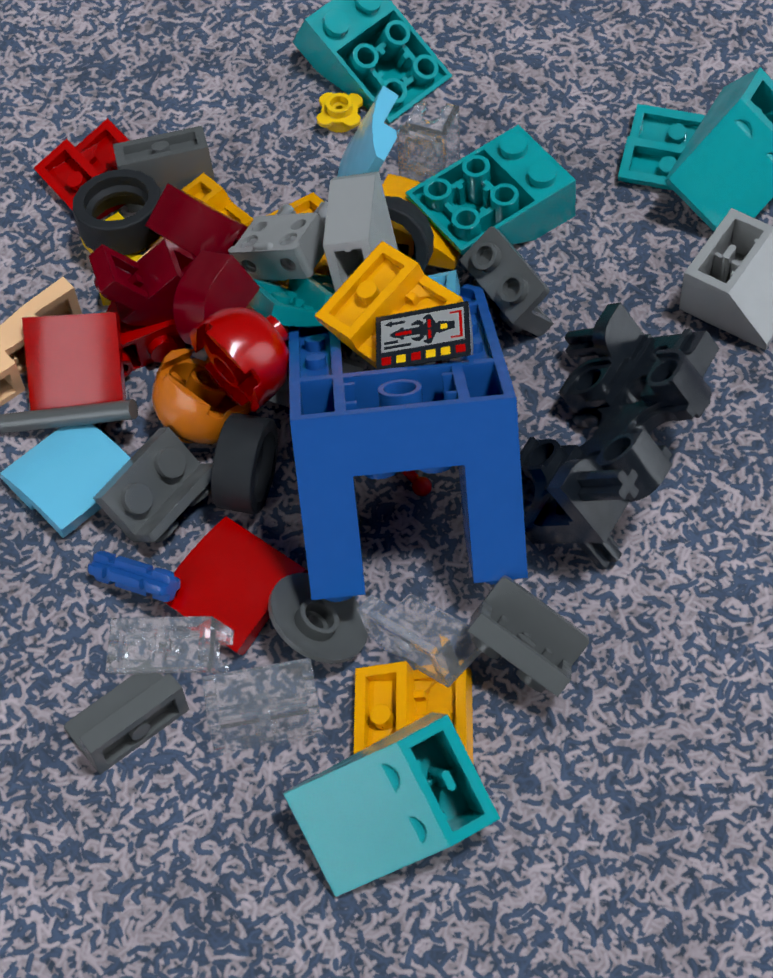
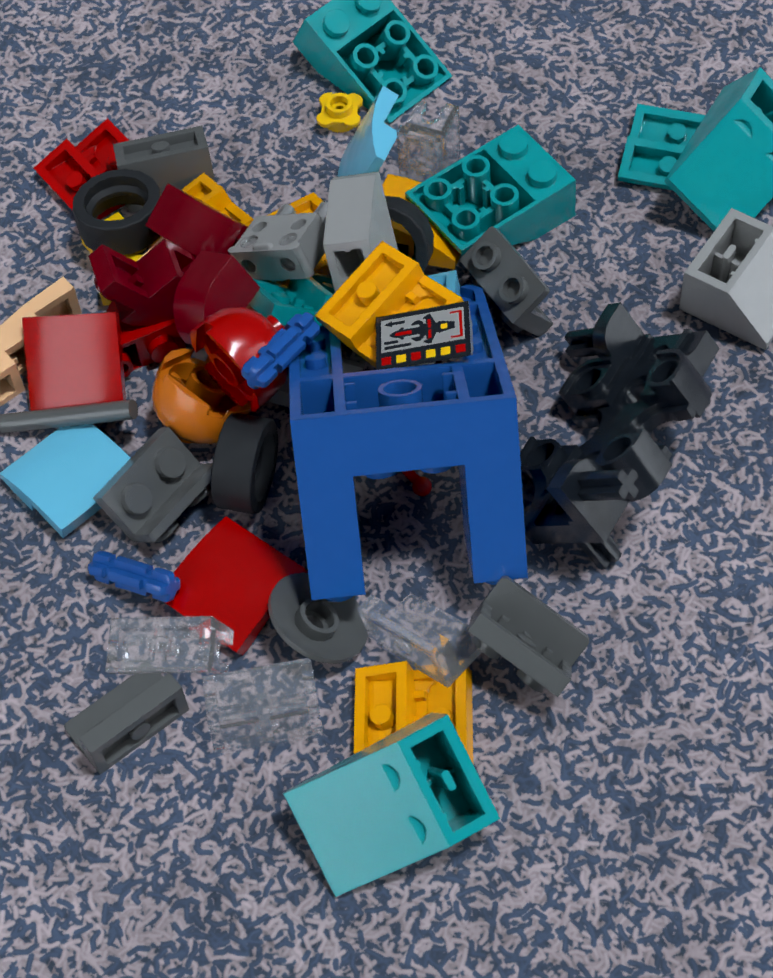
(280, 350): none -> blue axle

